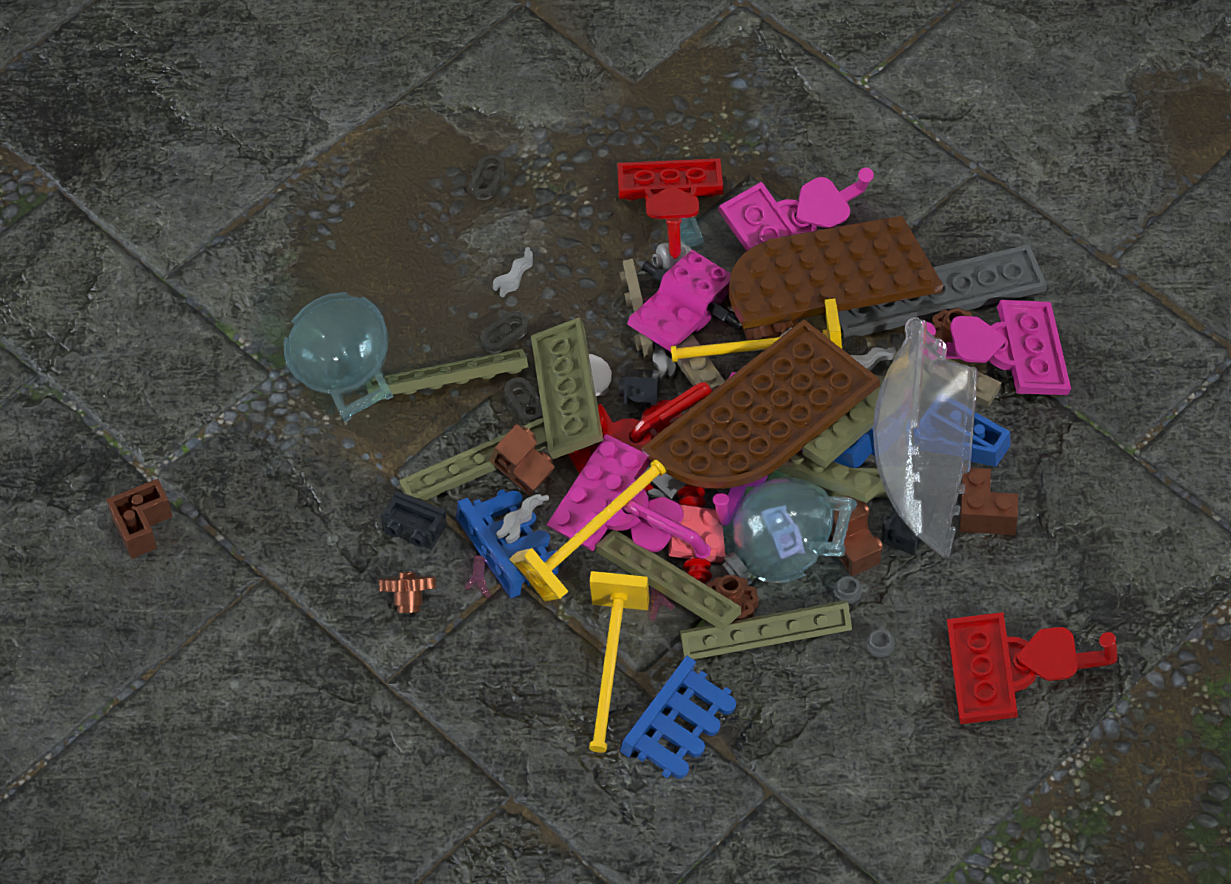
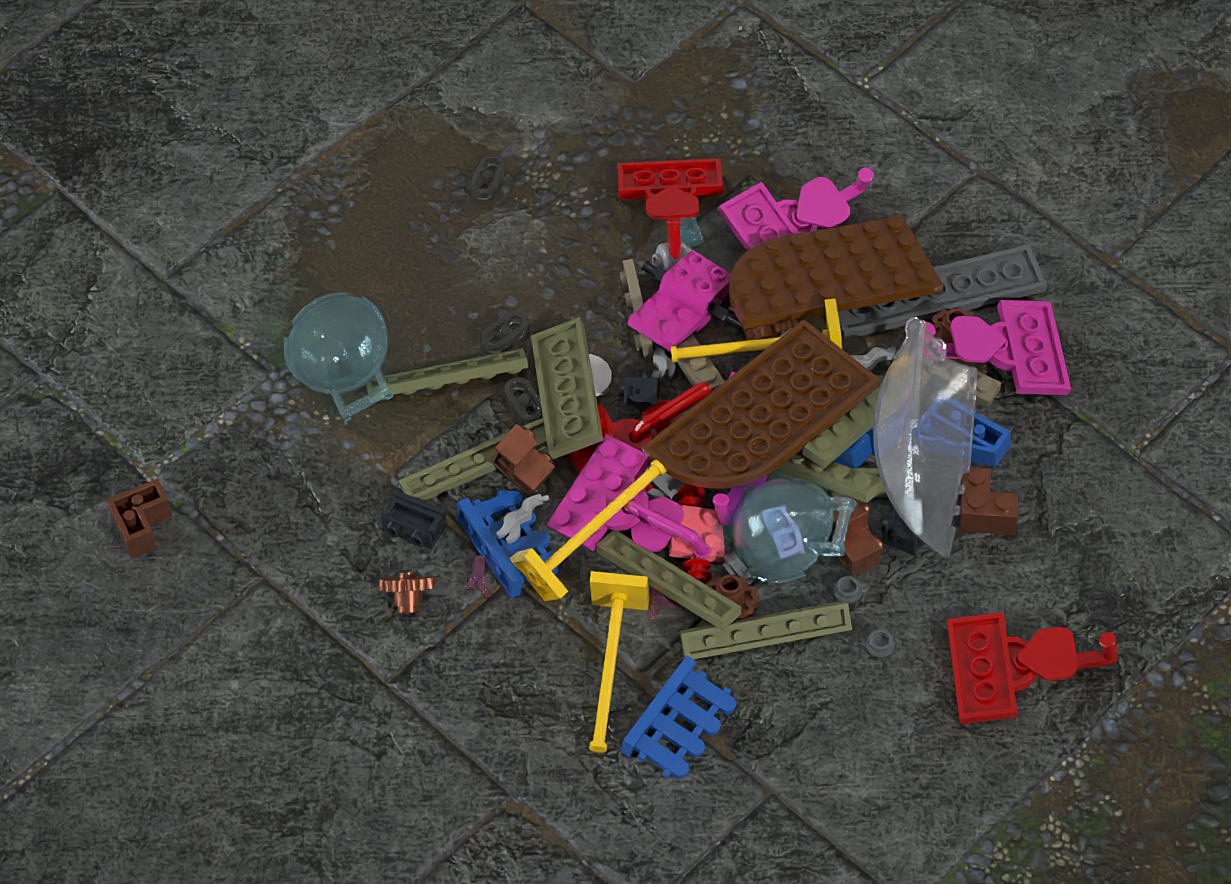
(511, 281): light grey hair -> none

